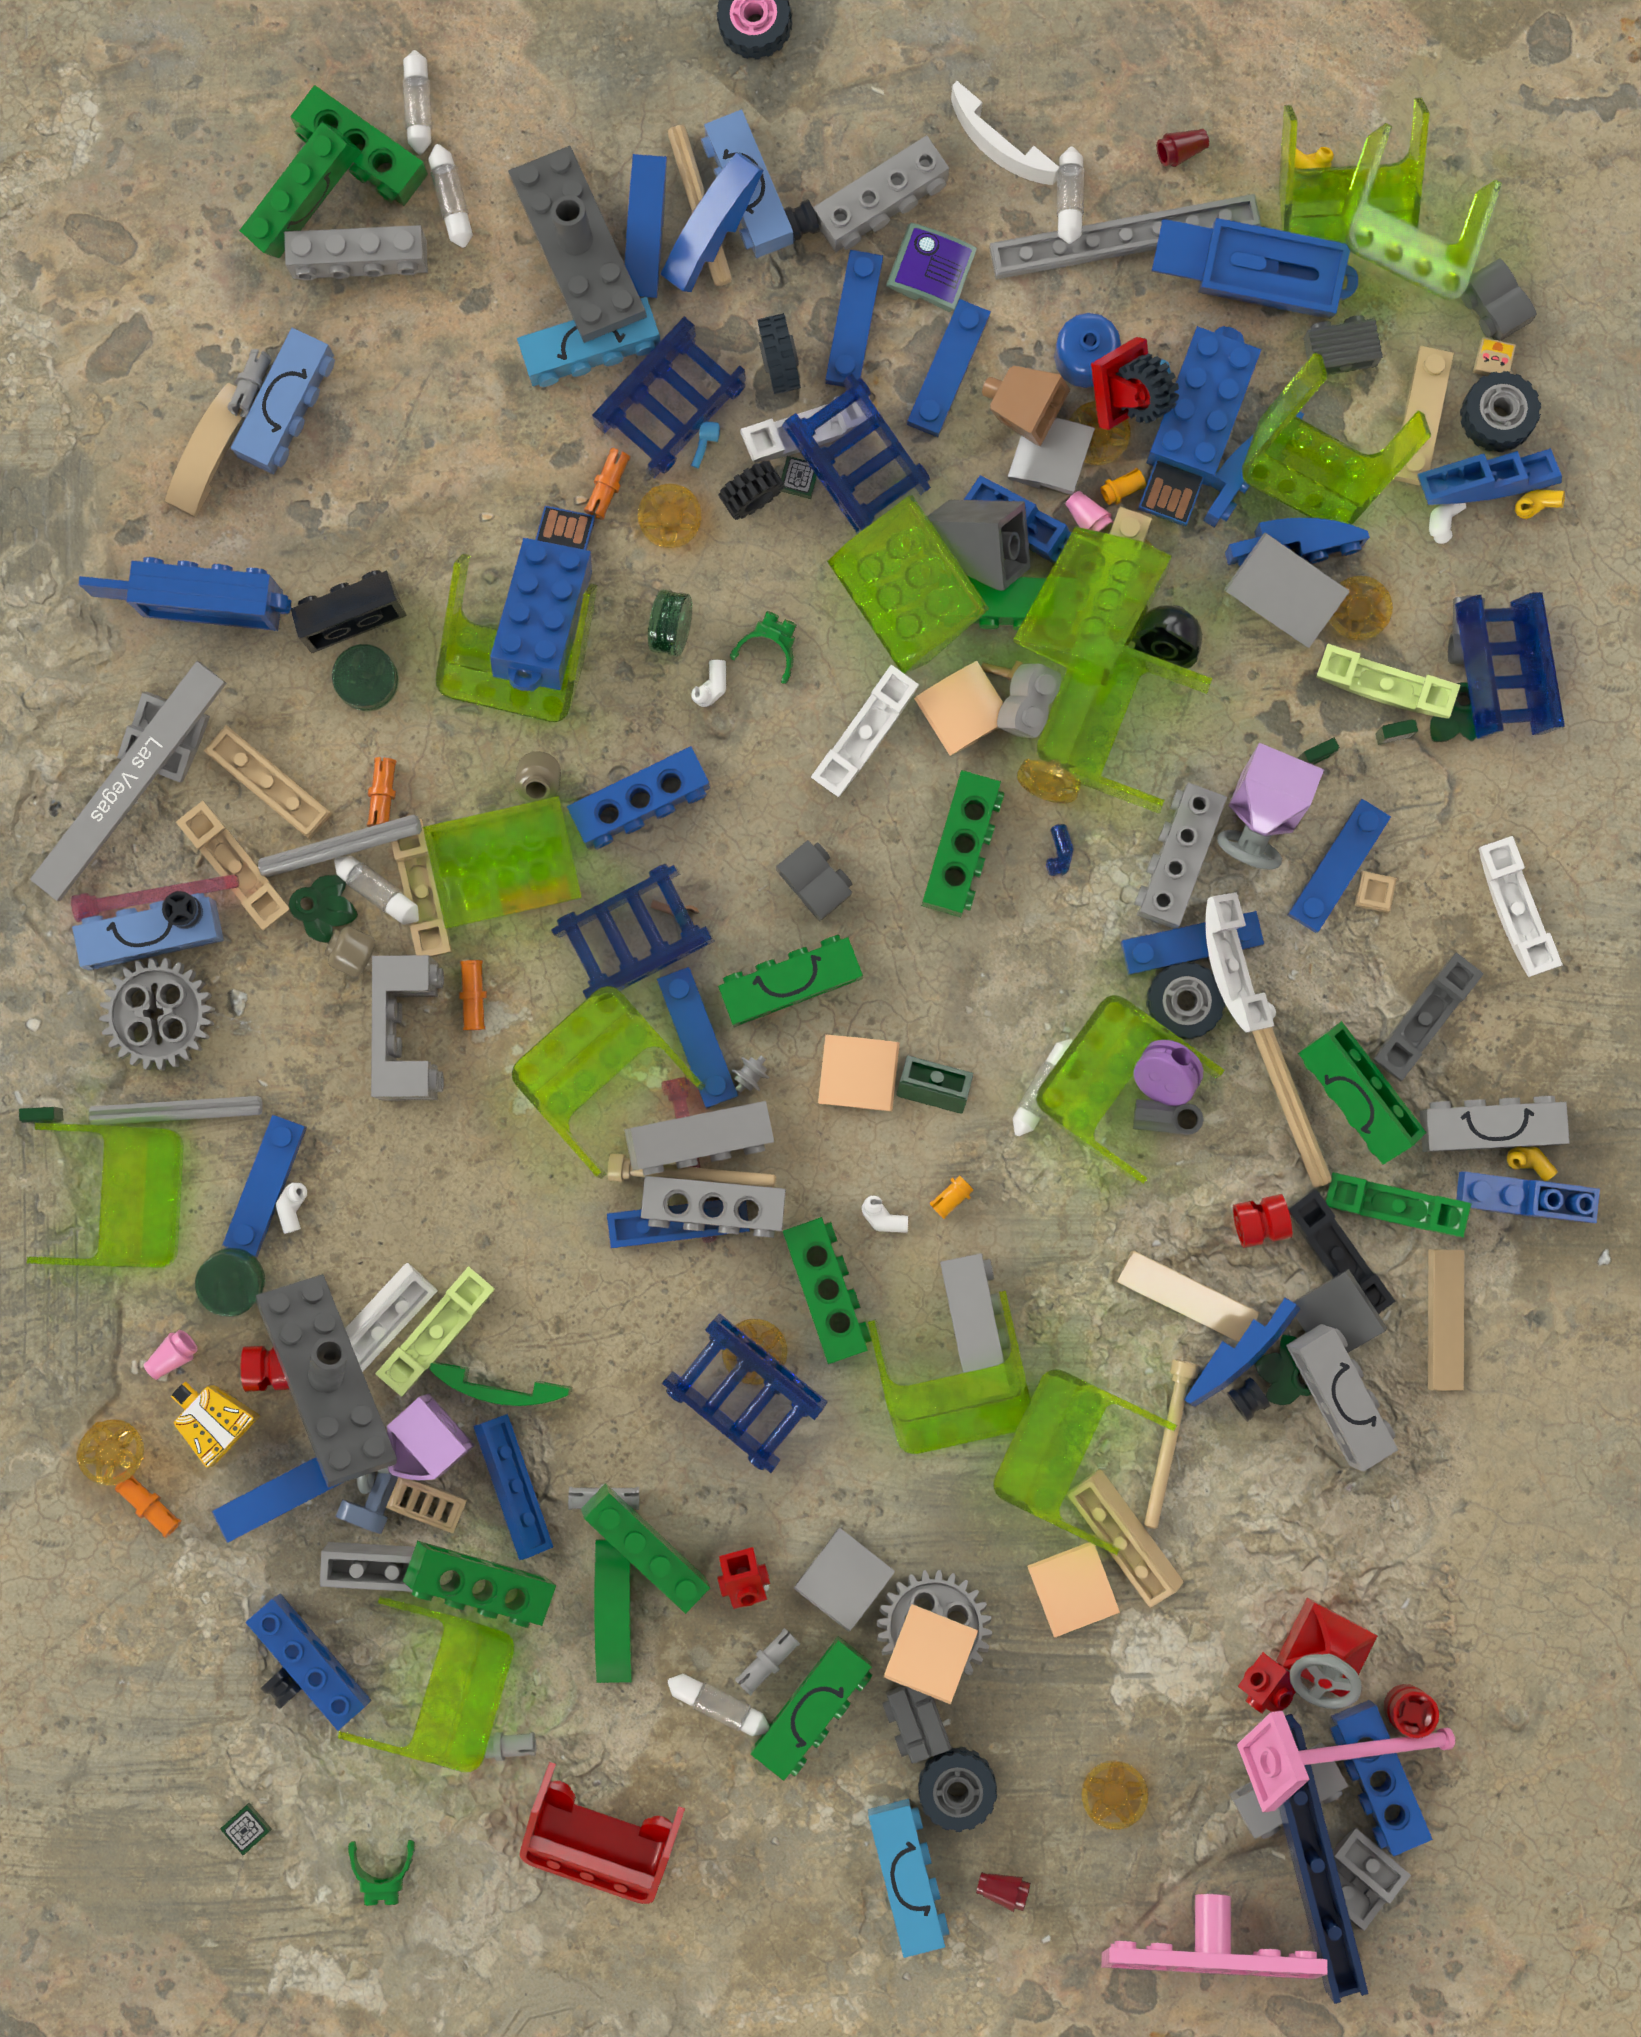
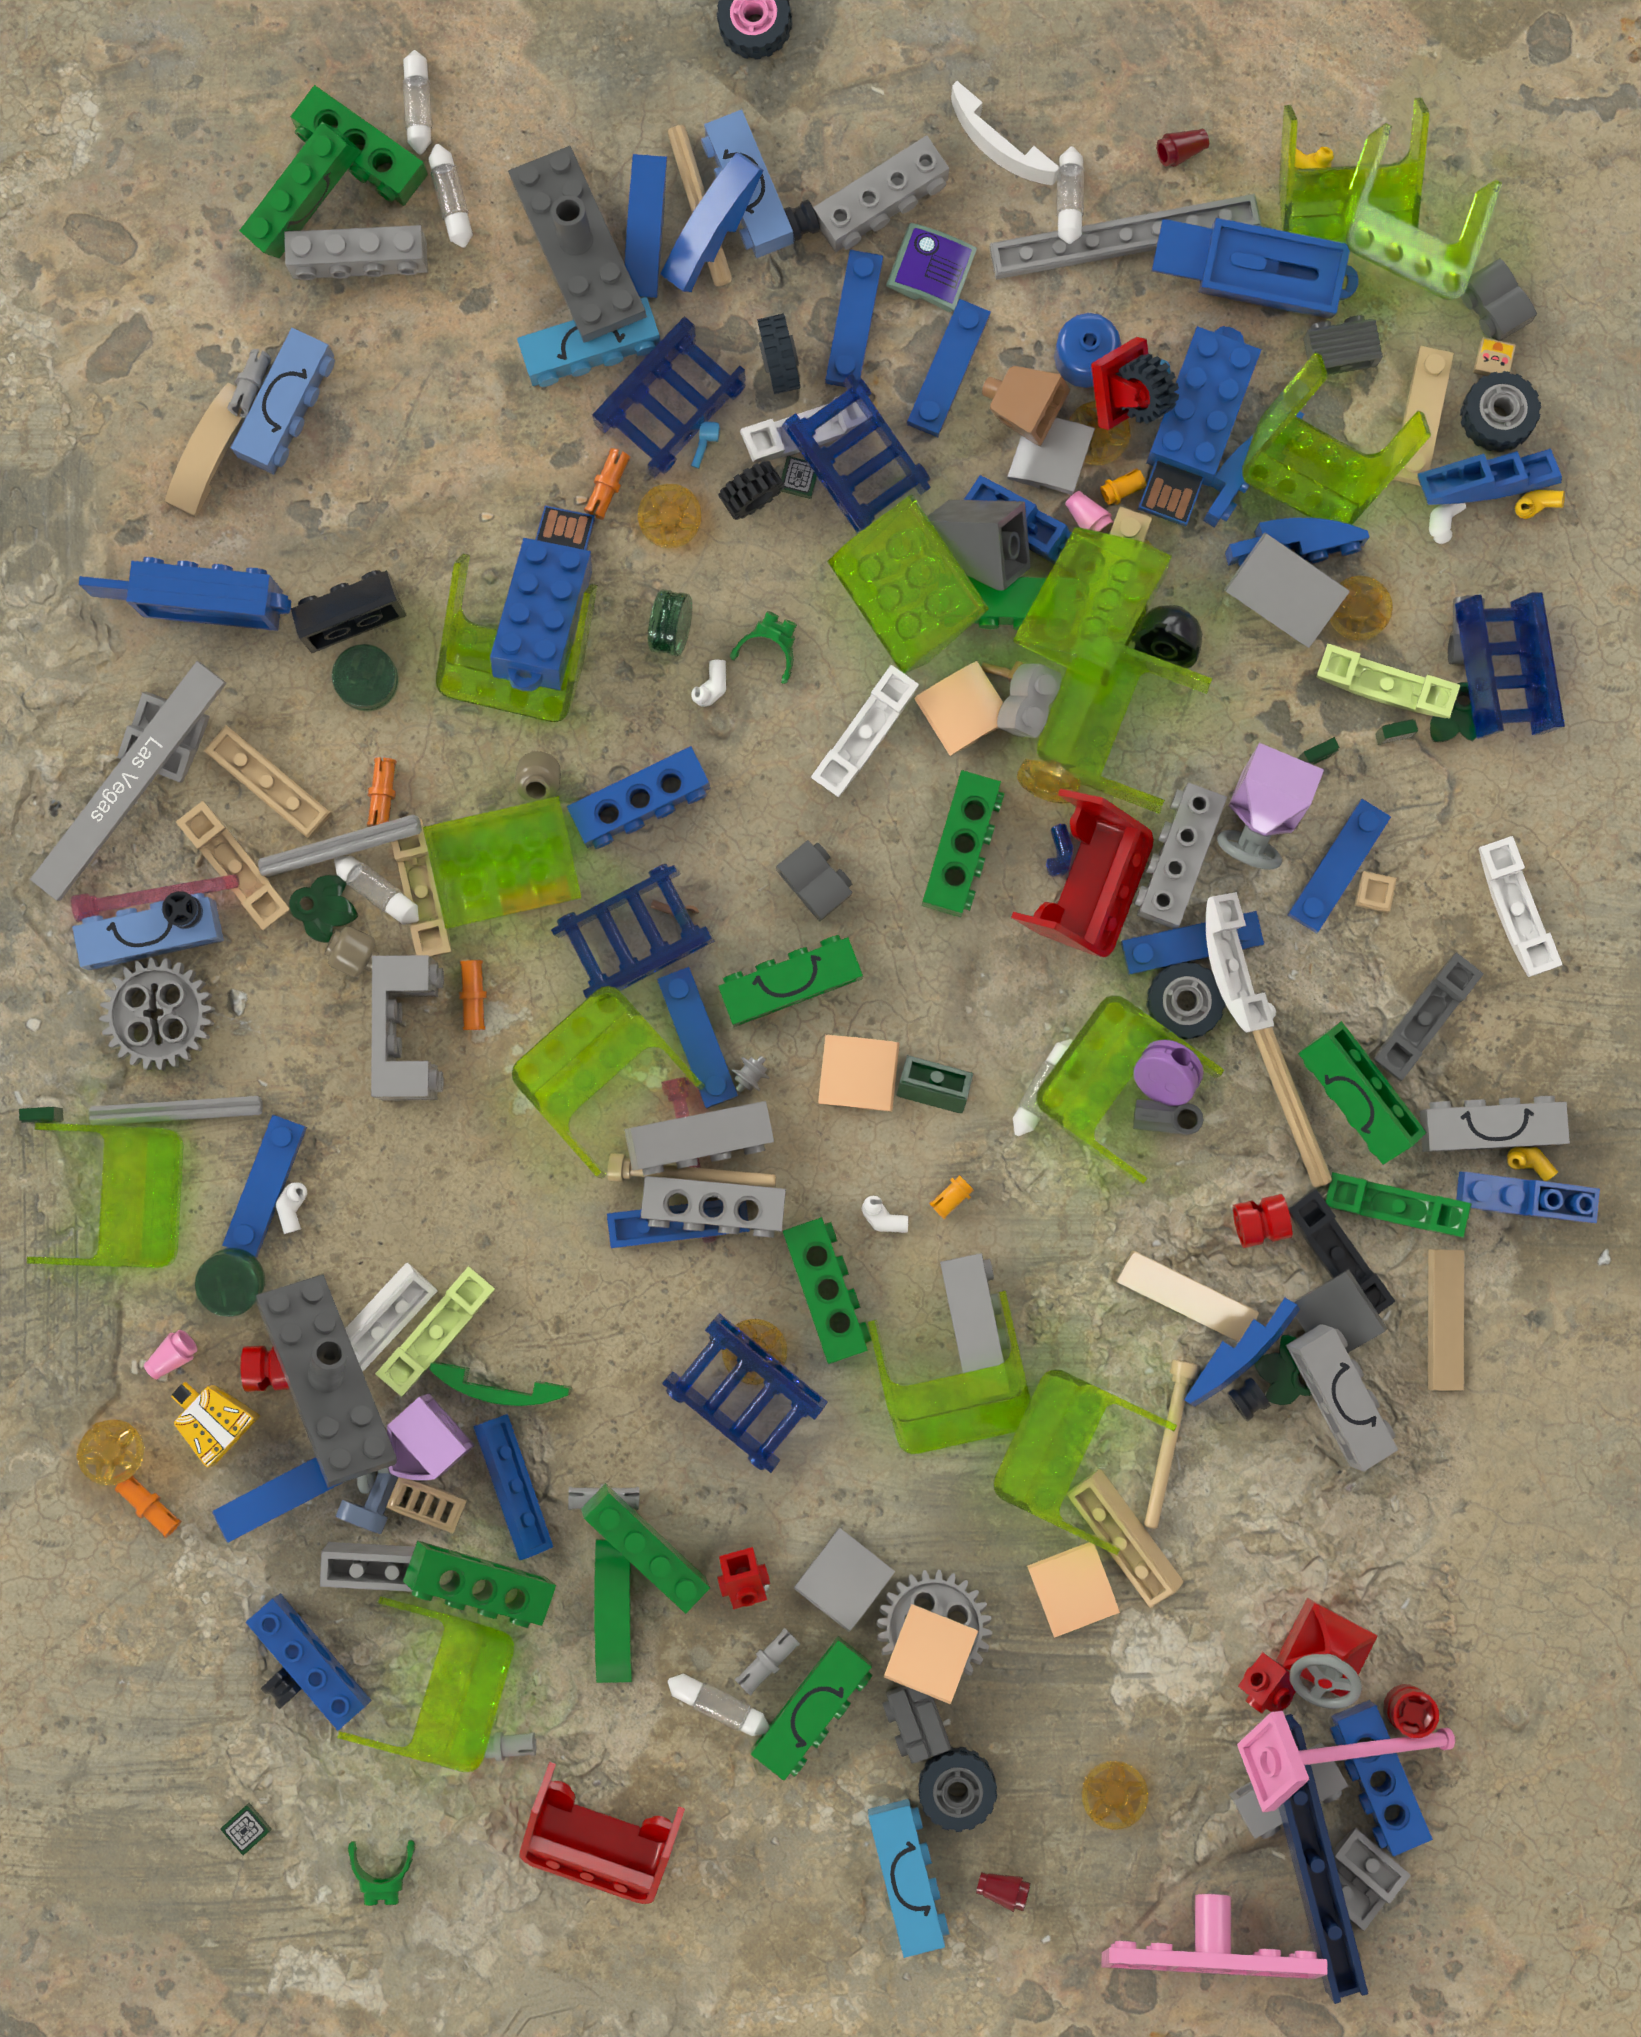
(1100, 880): none -> red windscreen

